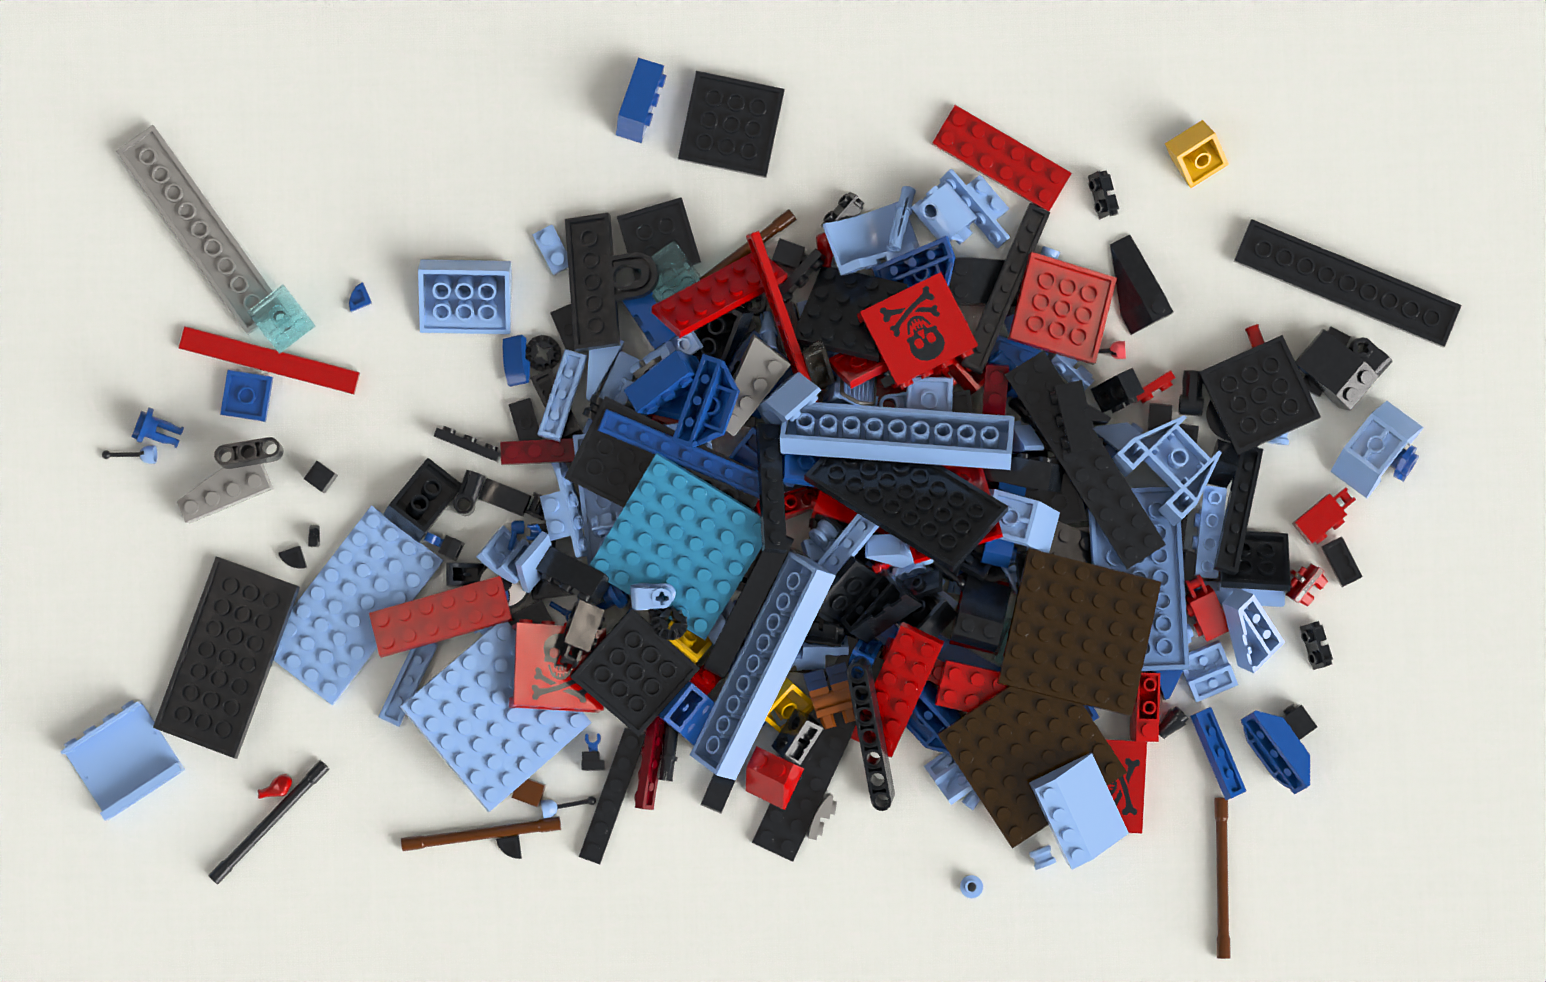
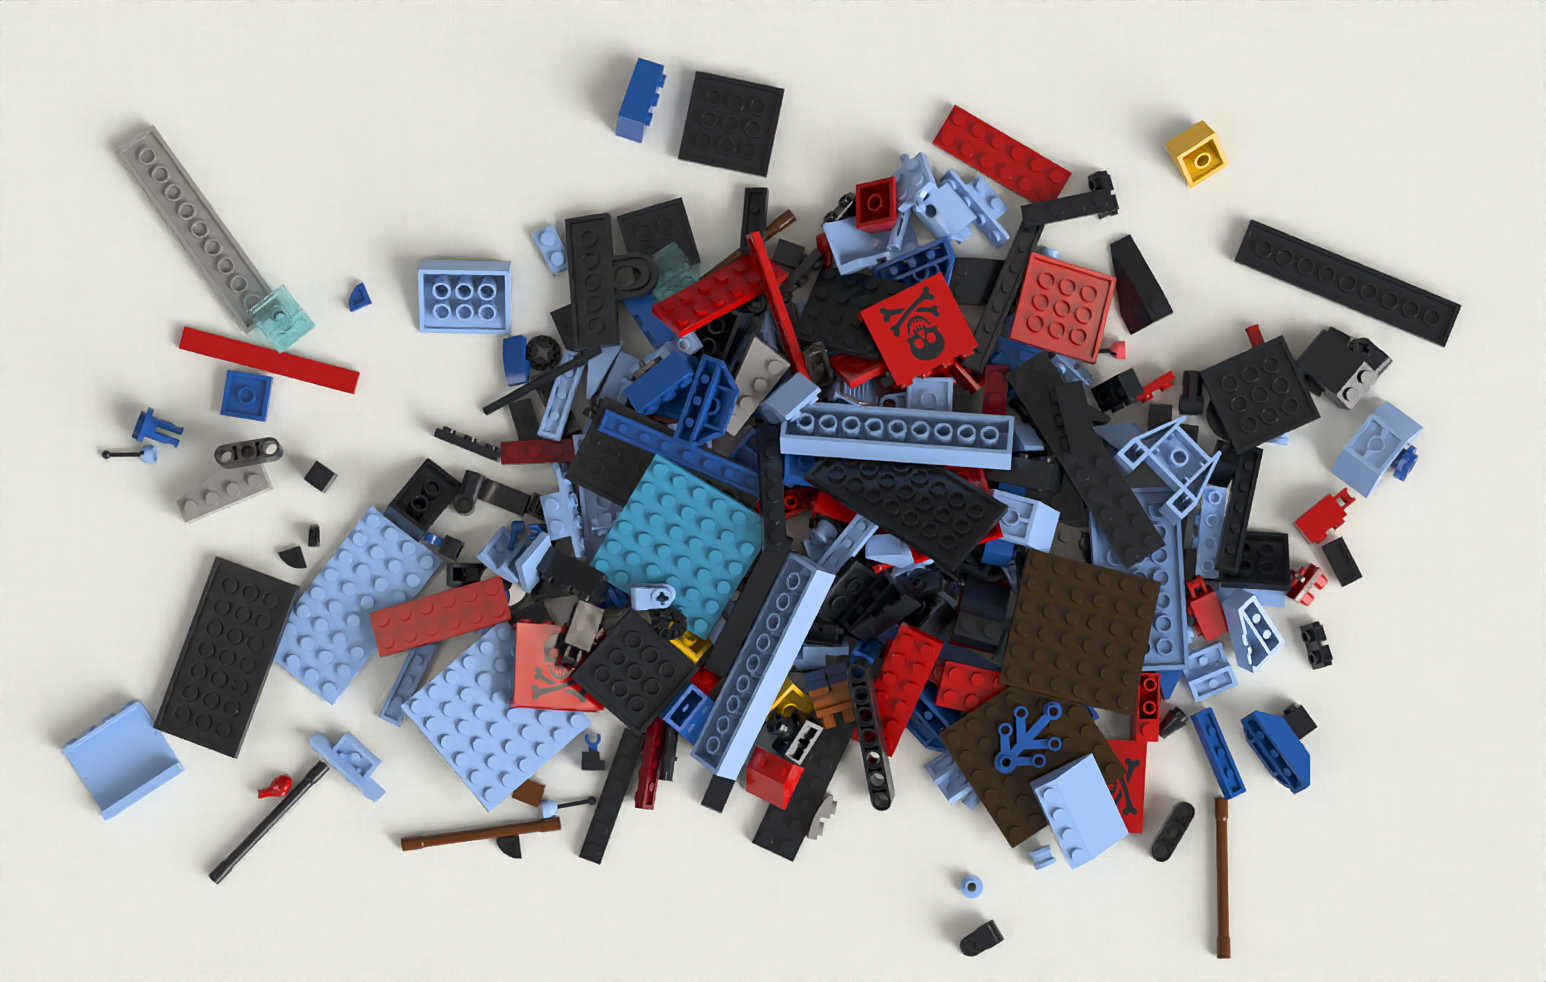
(352, 761): none -> light blue bracket
(563, 611): blue hand -> none
(579, 360): none -> black bar
(754, 215): none -> black plate
(781, 726): none -> black wheel
(876, 205): none -> red slope
(913, 182): none -> light blue plate
(984, 937): none -> black piece
(1025, 739): none -> blue plant
(1067, 208): none -> black plate
(1181, 824): none -> black beam

